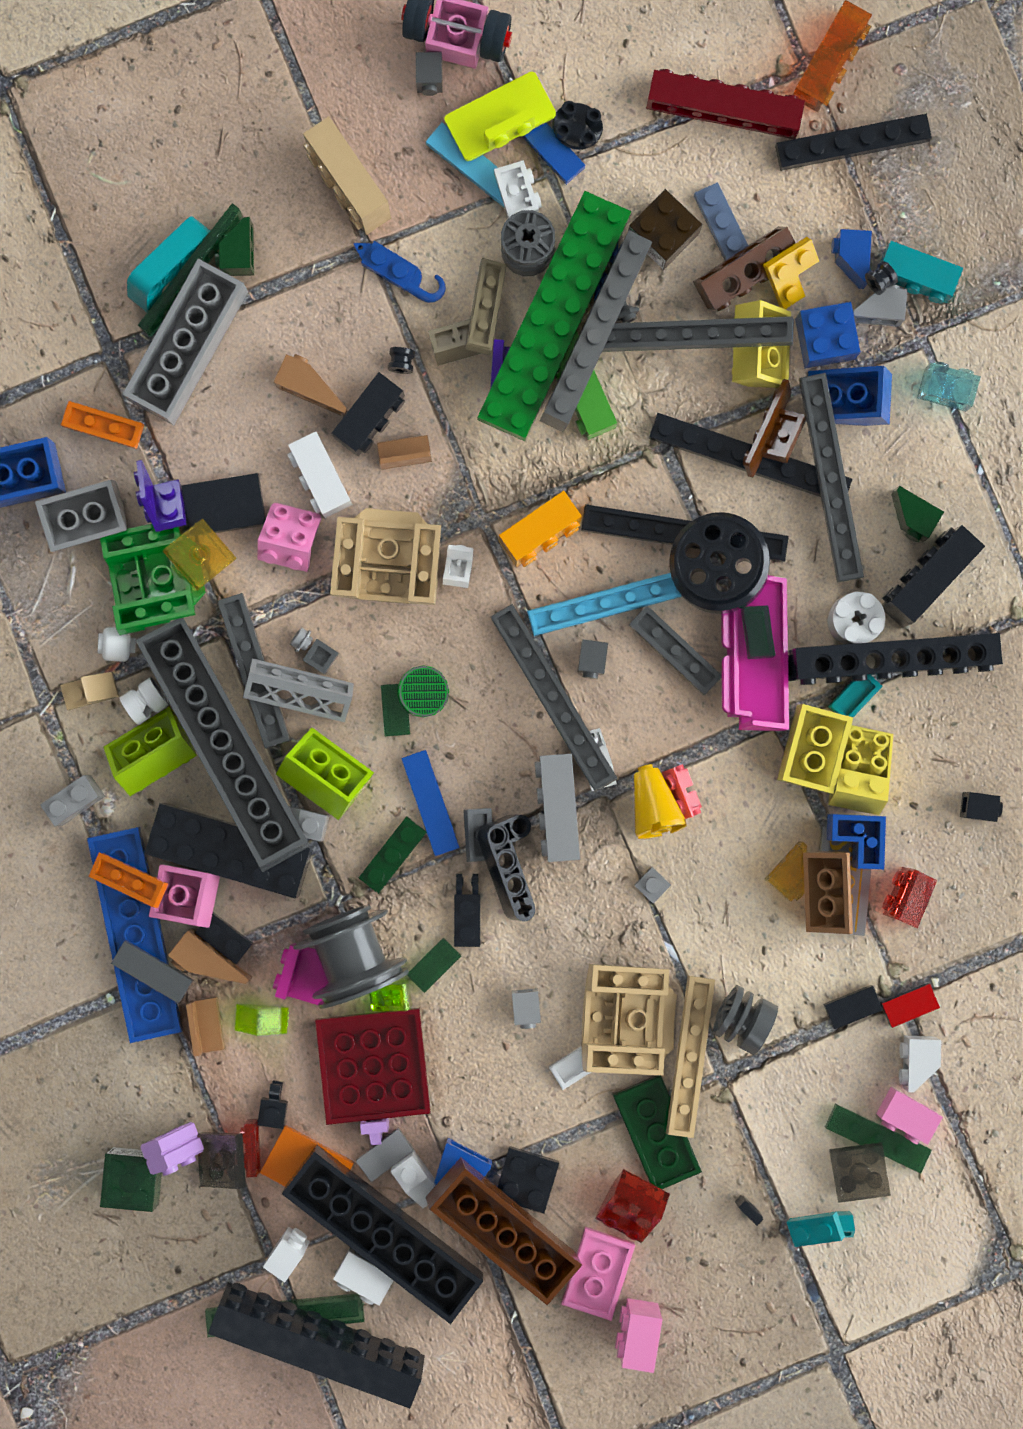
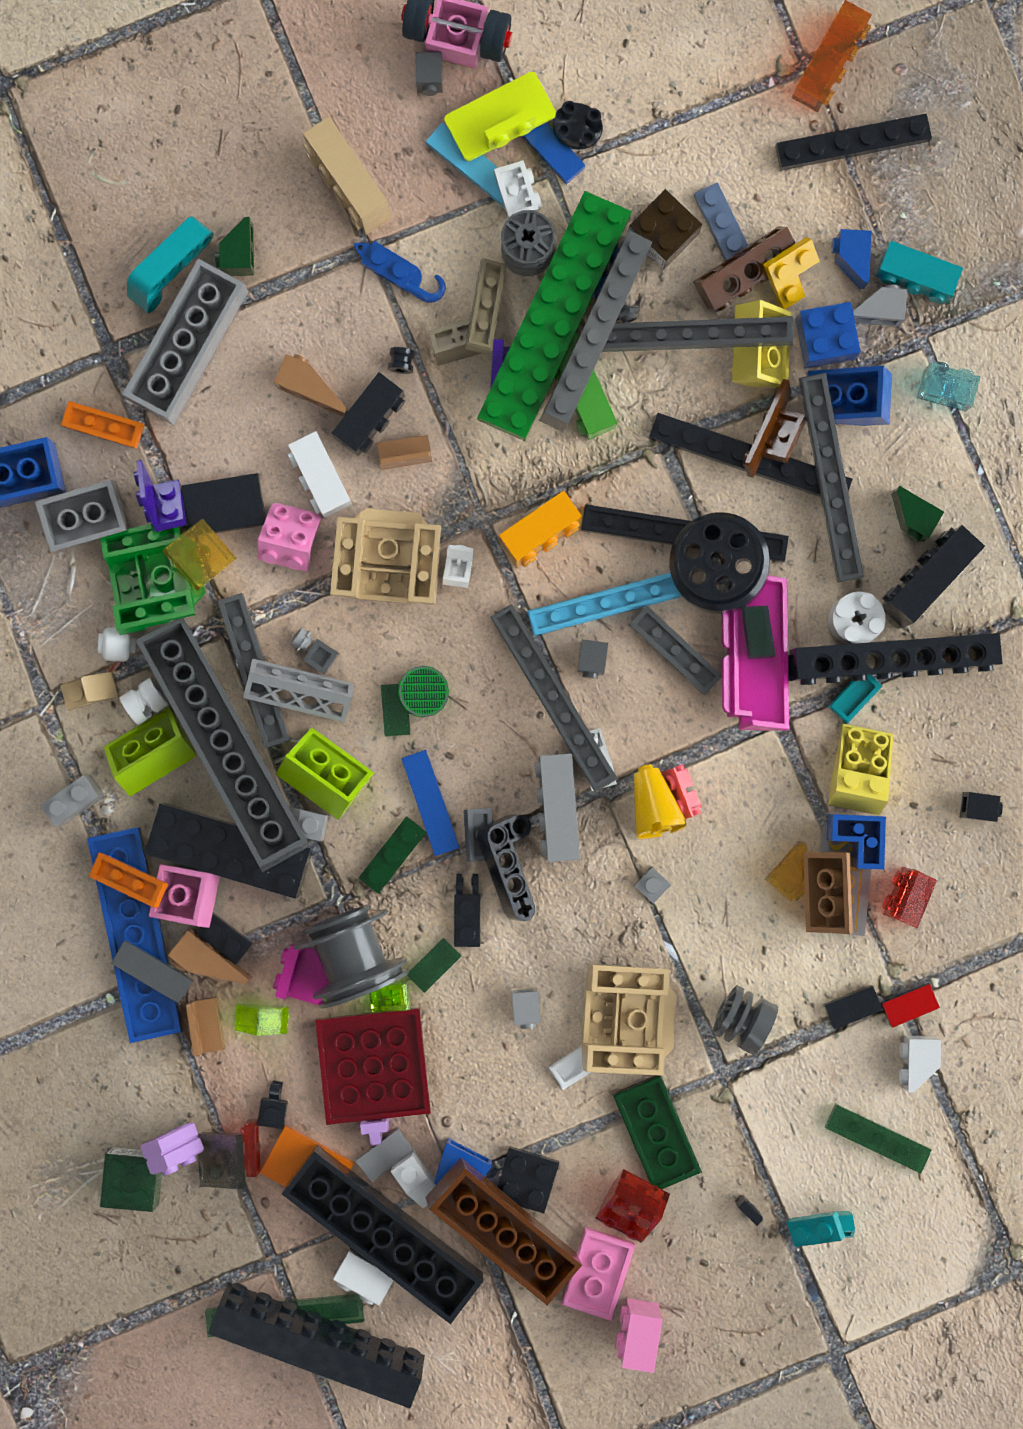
(204, 252): clear green tile -> none
(287, 1253): white brick -> none
(690, 1056): tan plate -> none
(725, 104): dark red brick -> none
(815, 748): light yellow slope -> none
(859, 1172): clear smoke plate -> none
(881, 277): black wheel -> none
(909, 1116): bright pink brick -> none

